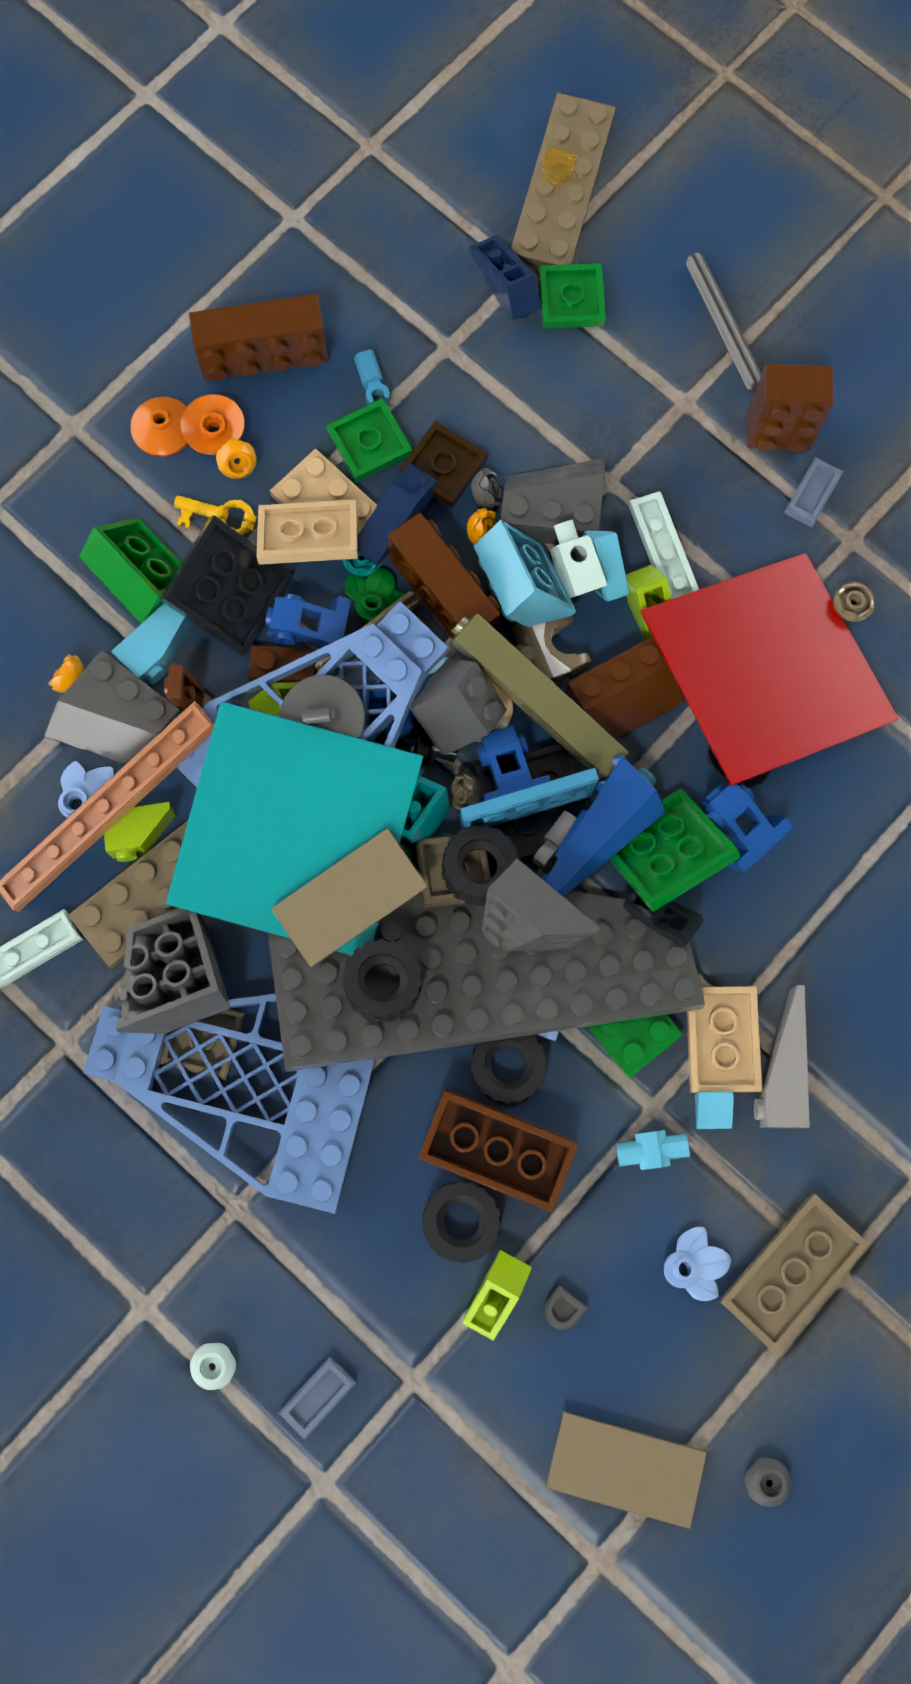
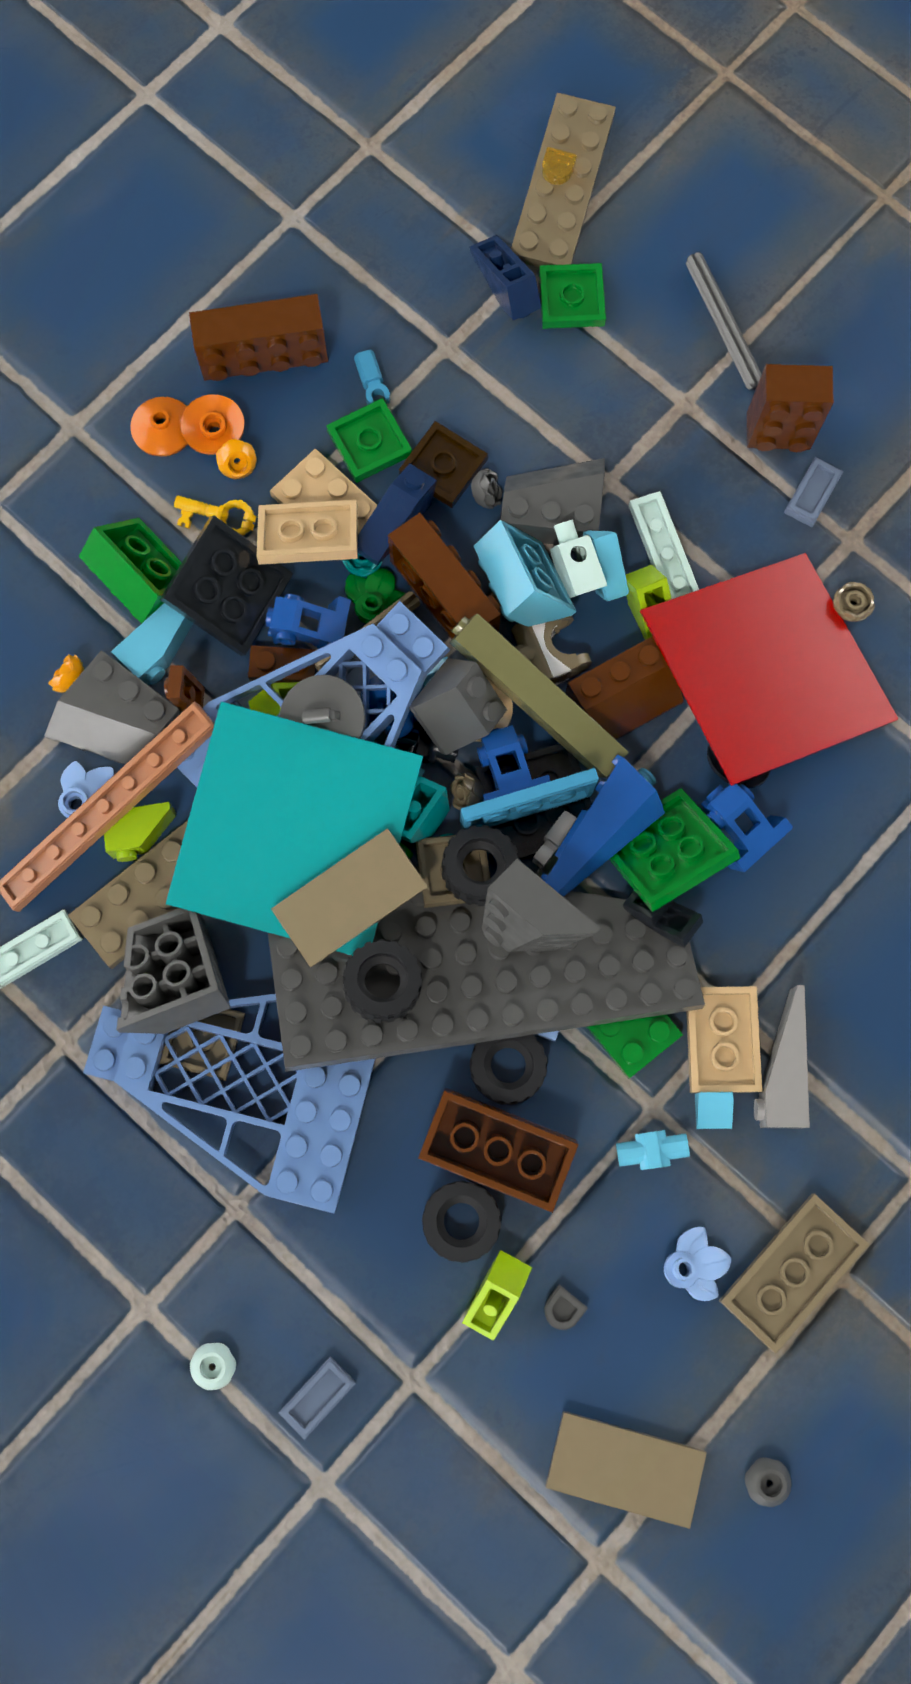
(480, 524): light orange plate -> none

